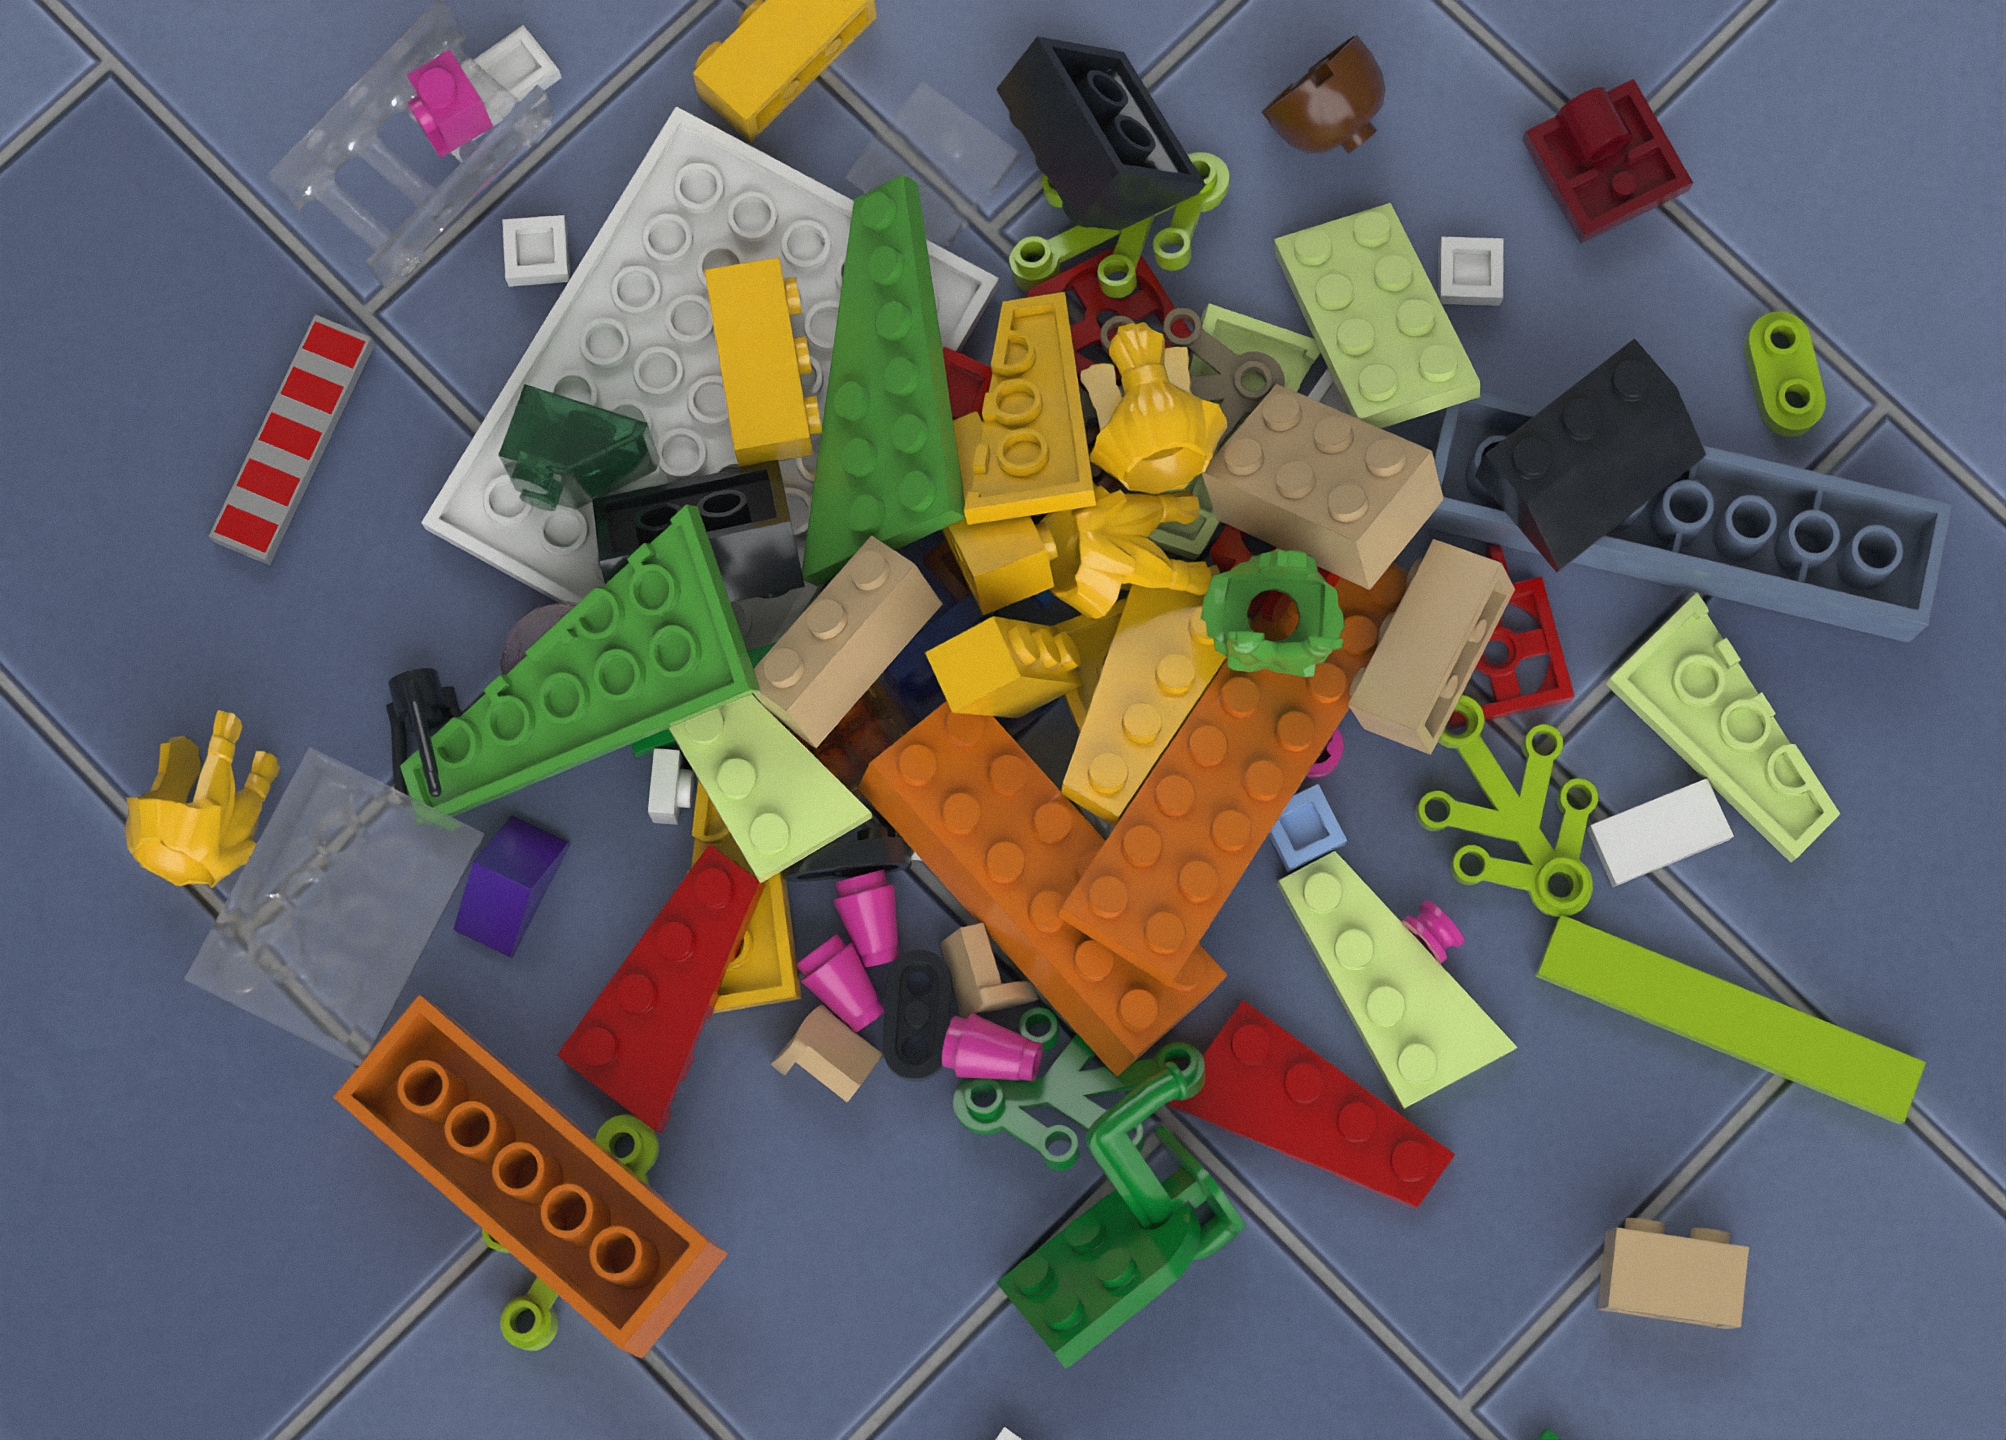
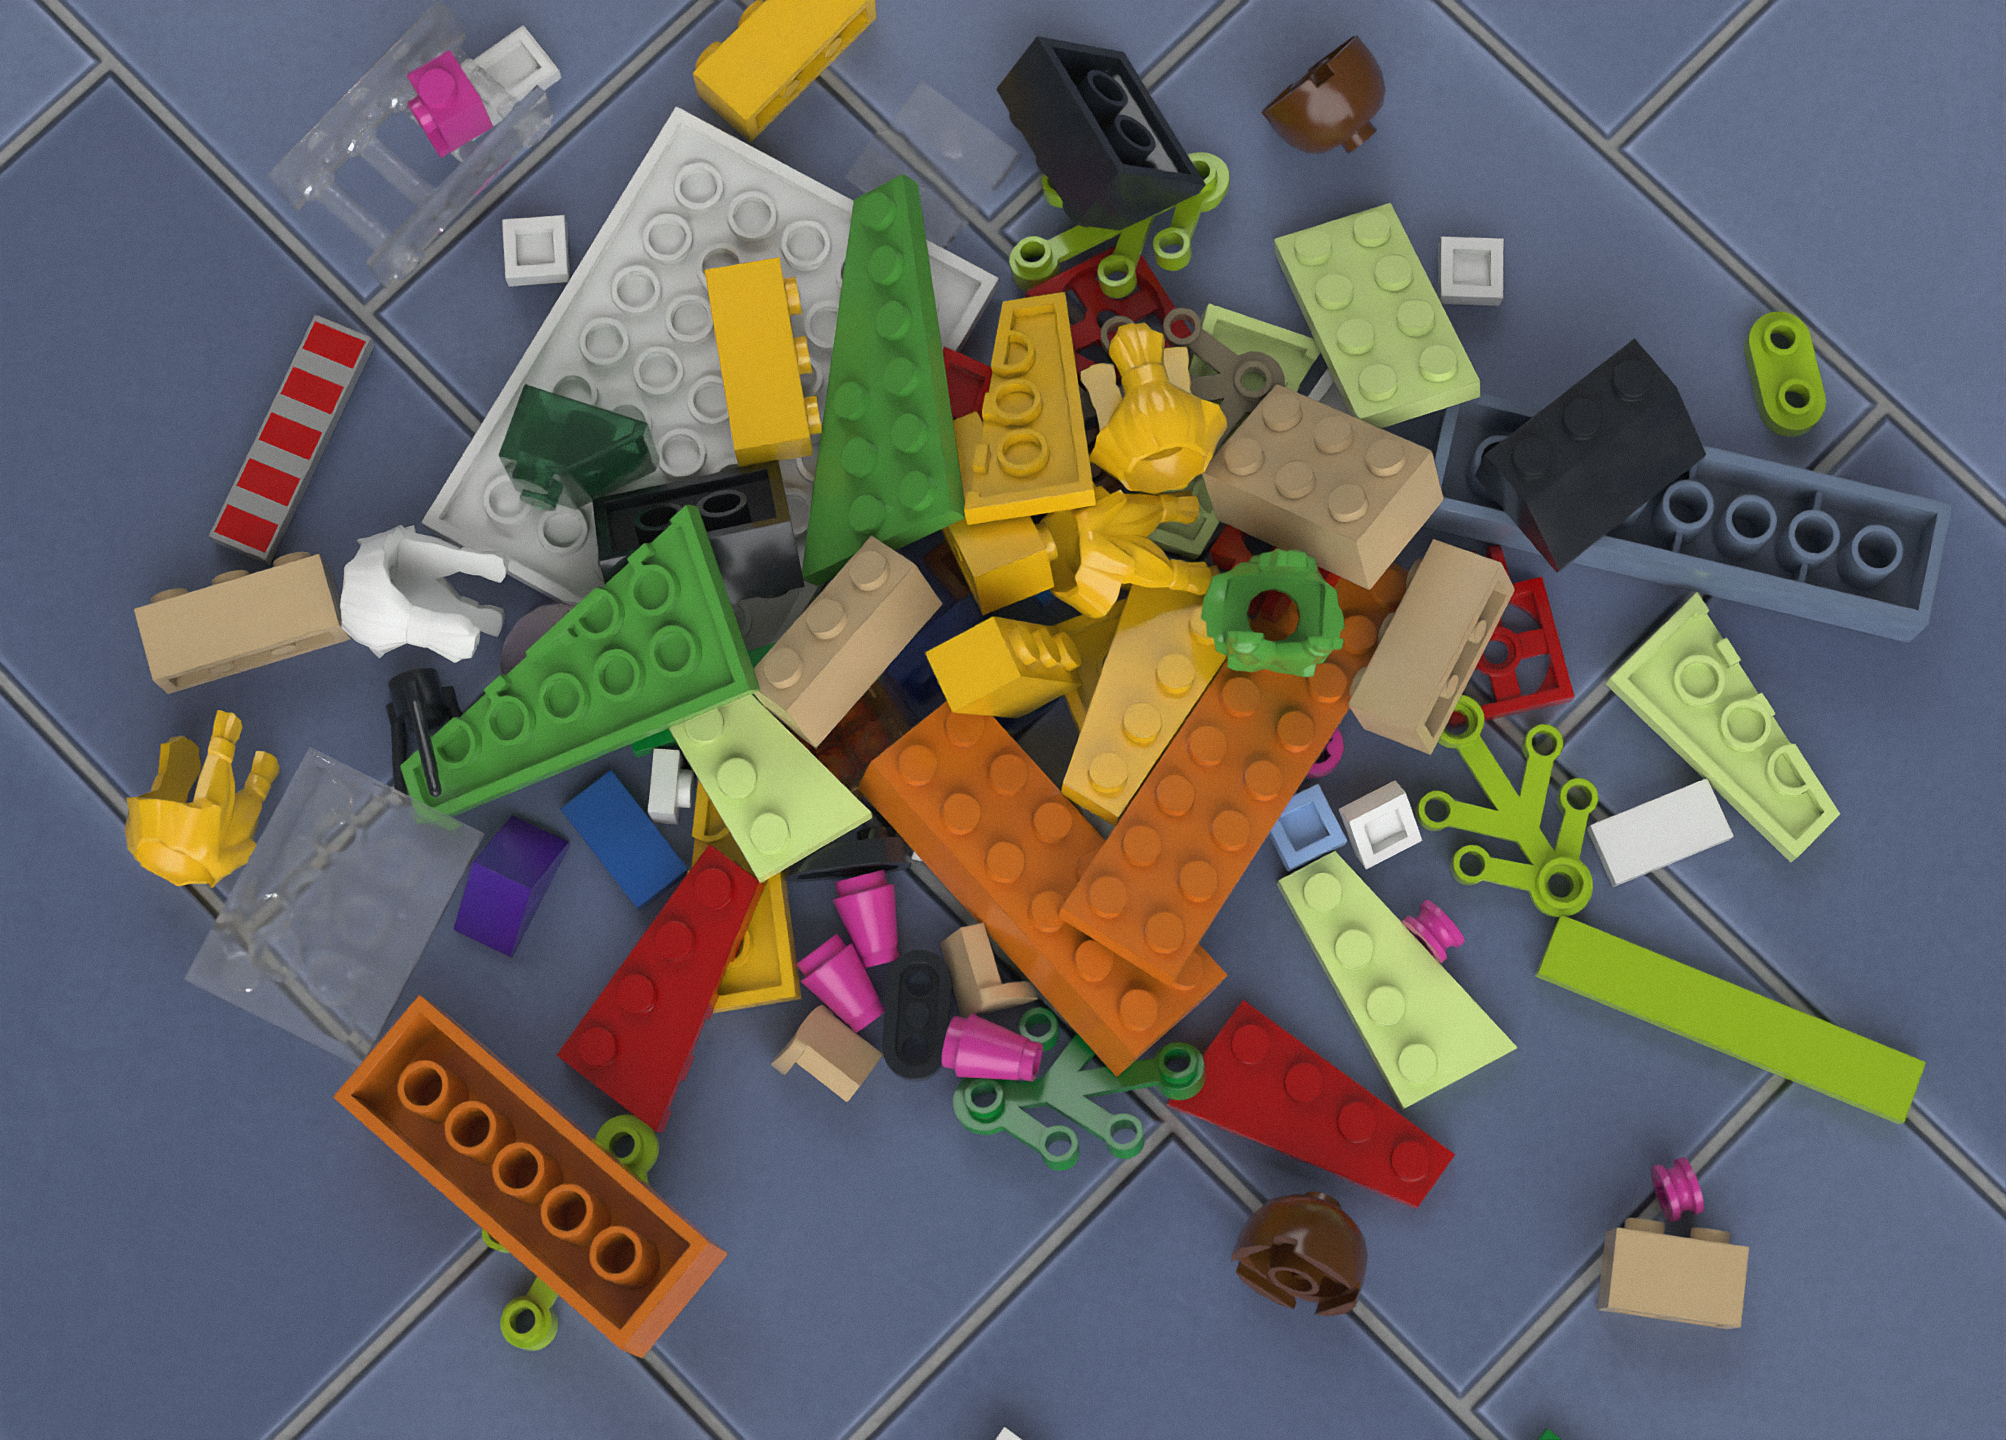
(240, 622): none -> tan brick
(400, 596): none -> white piece
(625, 840): none -> blue tile
(1128, 1241): green plate -> none
(1304, 1251): none -> reddish brown cylinder
(1380, 824): none -> white plate
(1606, 159): dark red plate -> none
(1677, 1189): none -> dark pink bush

